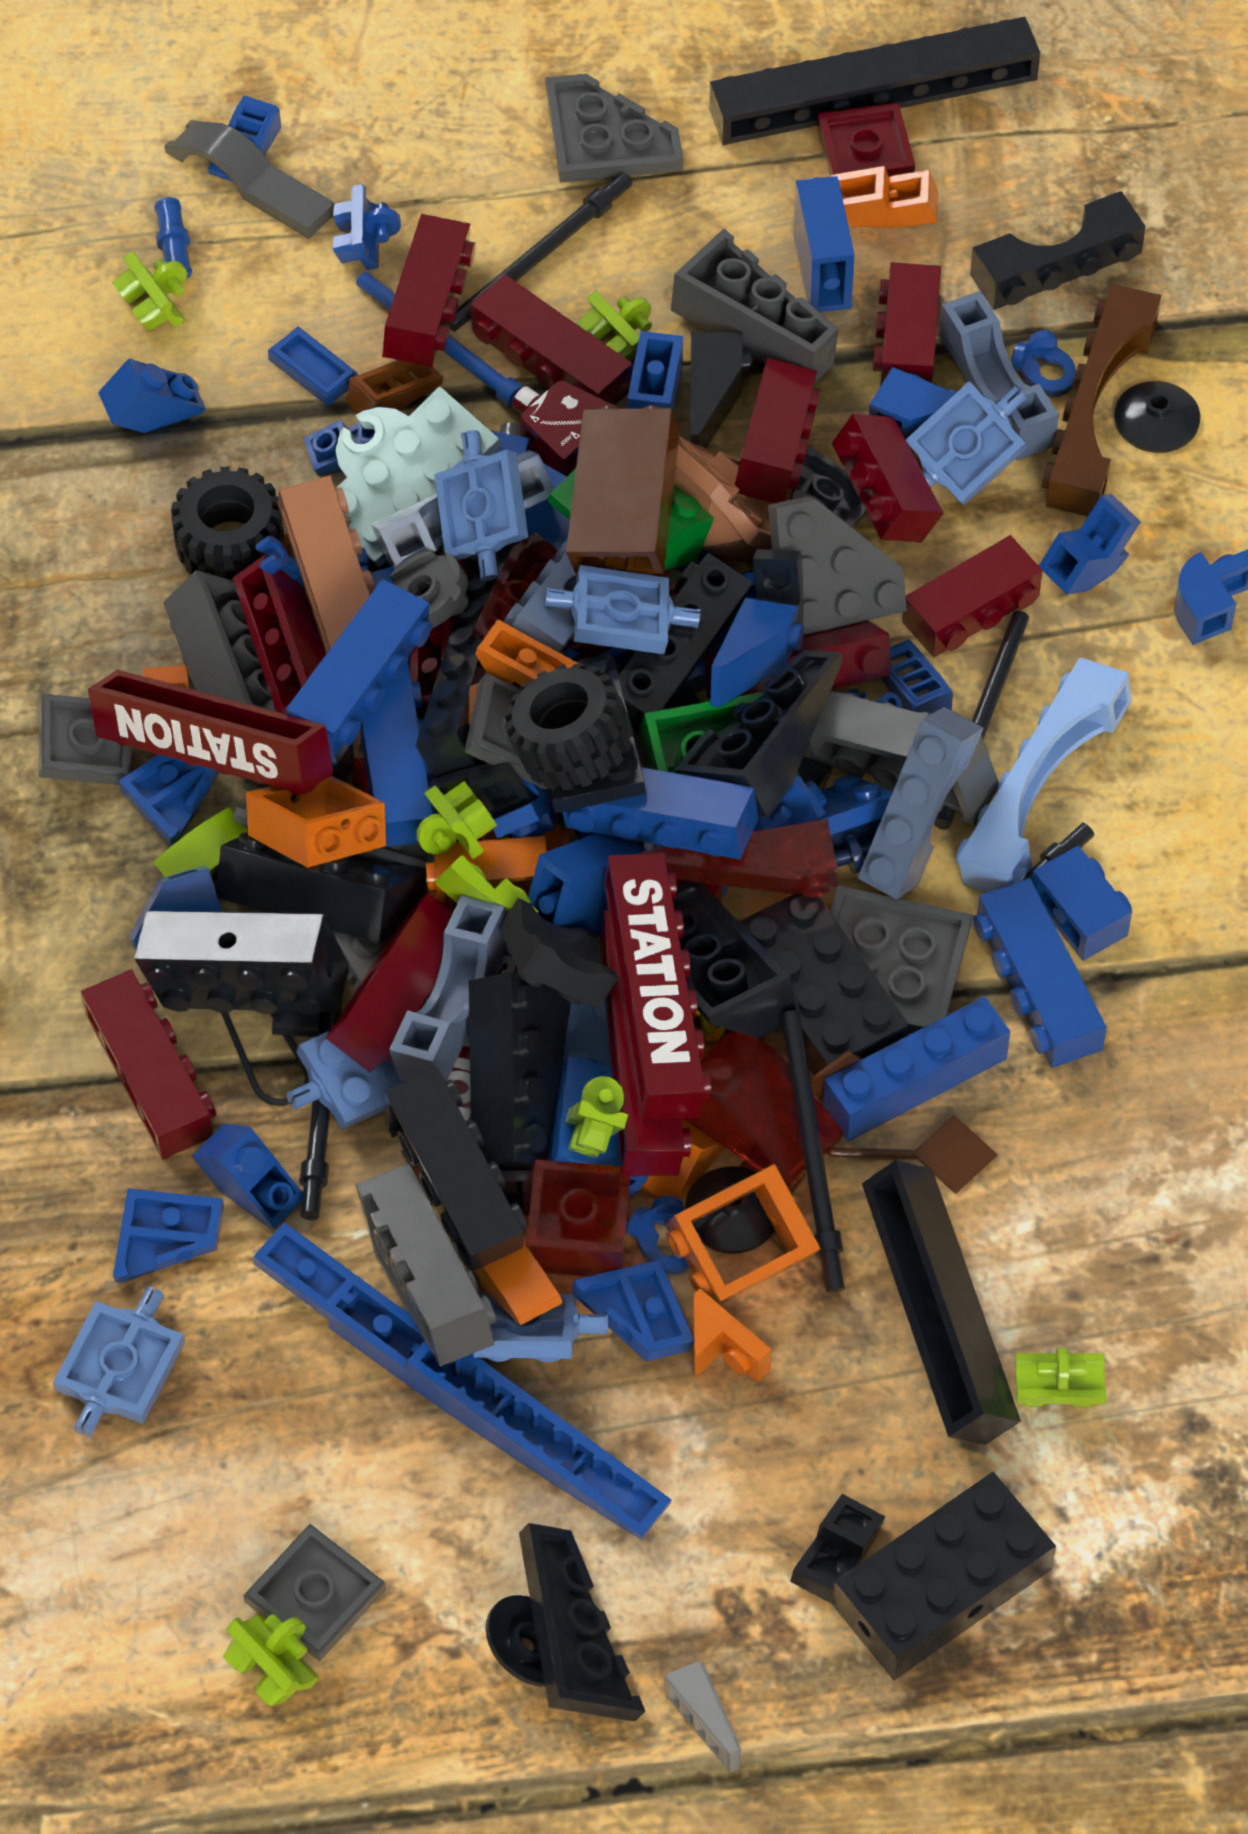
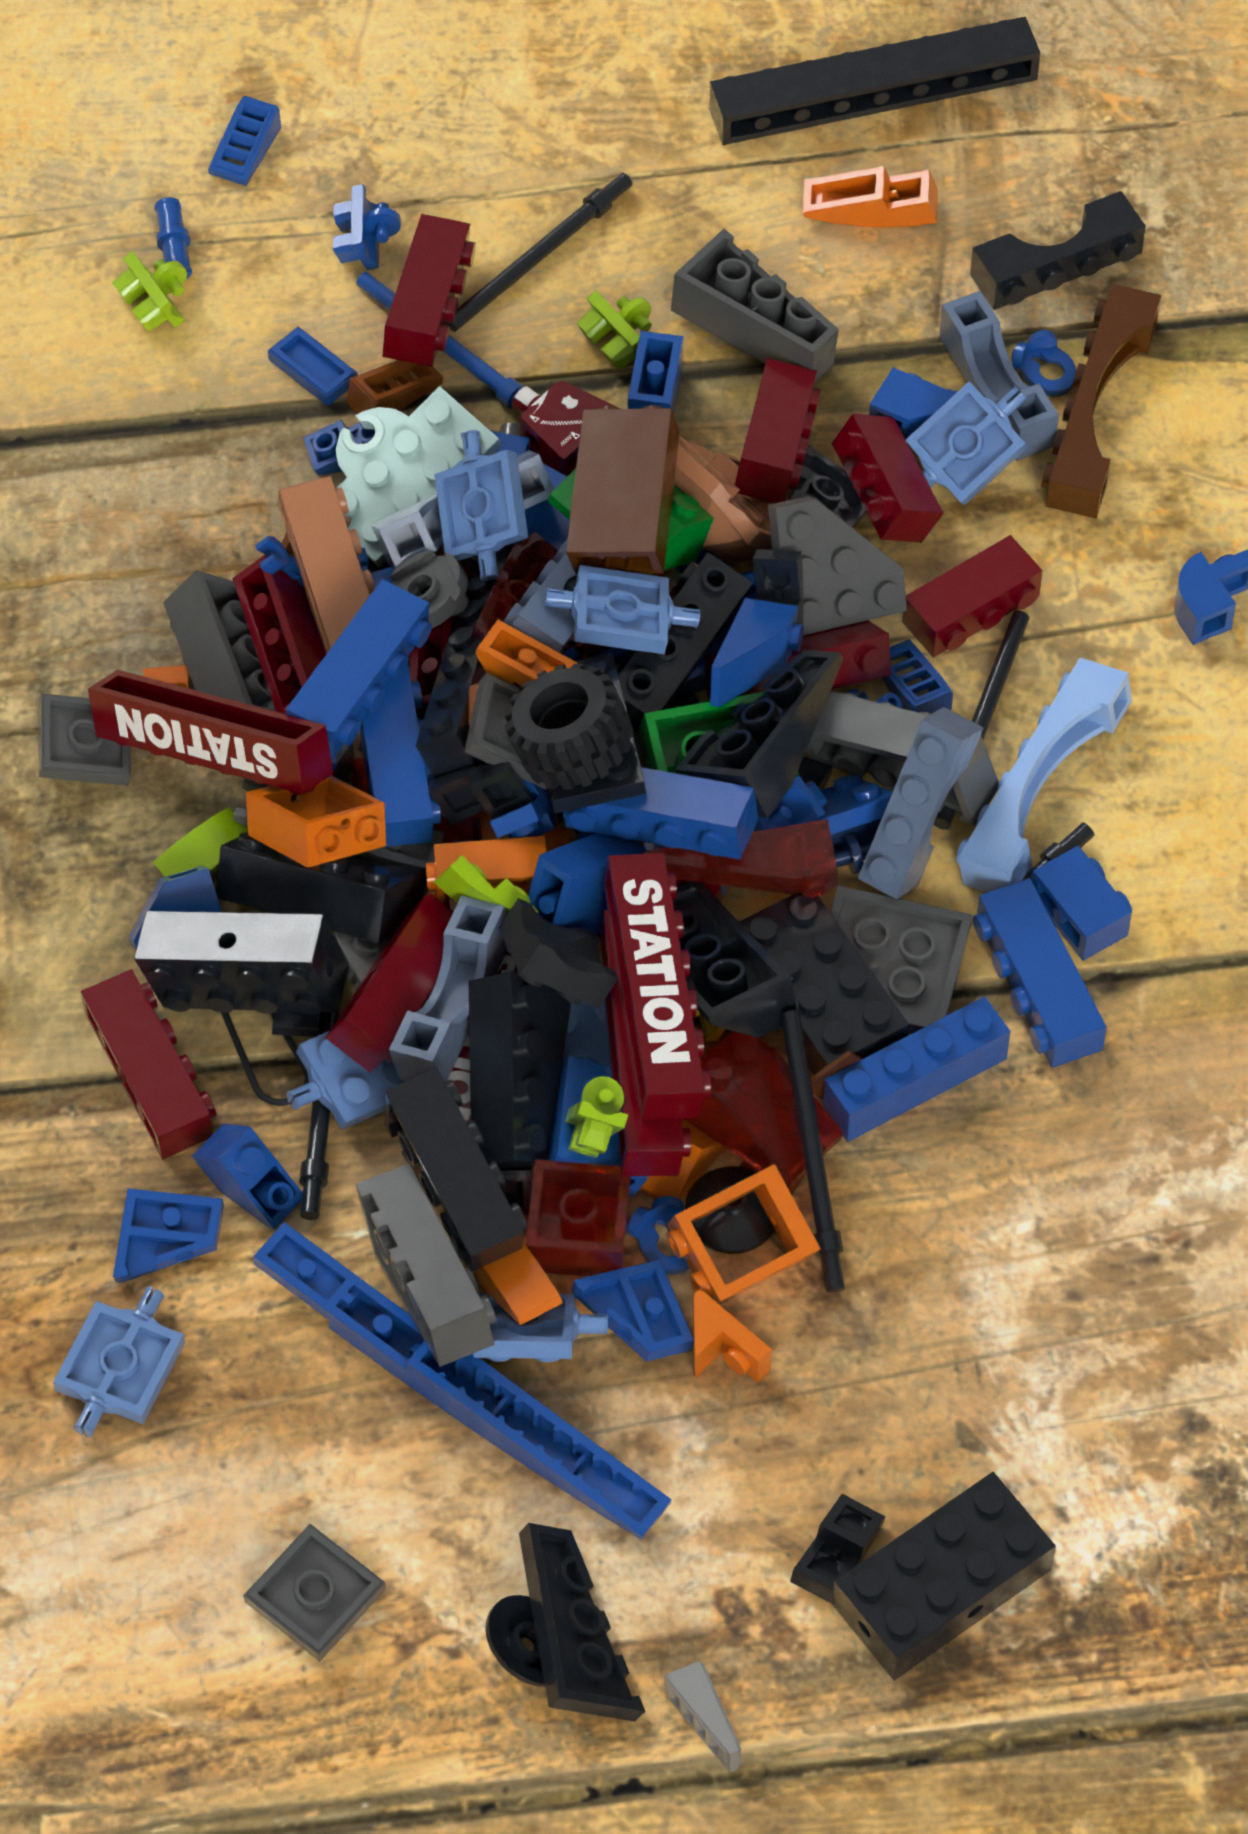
(149, 397): blue slope -> none
(168, 793): blue wing -> none
(220, 499): black tyre -> none
(254, 176): dark grey piece -> none
(276, 1650): lime hips -> none
(459, 818): lime hips -> none
(548, 342): dark red brick -> none
(606, 133): dark grey plate -> none
(715, 380): black slope -> none
(824, 243): blue brick -> none
(866, 140): dark red plate -> none
(909, 320): dark red brick -> none
(941, 1303): black brick -> none
(950, 1151): reddish brown piece -> none
(1060, 1378): lime hips -> none
(1094, 552): blue brick -> none
(1155, 428): black dish -> none

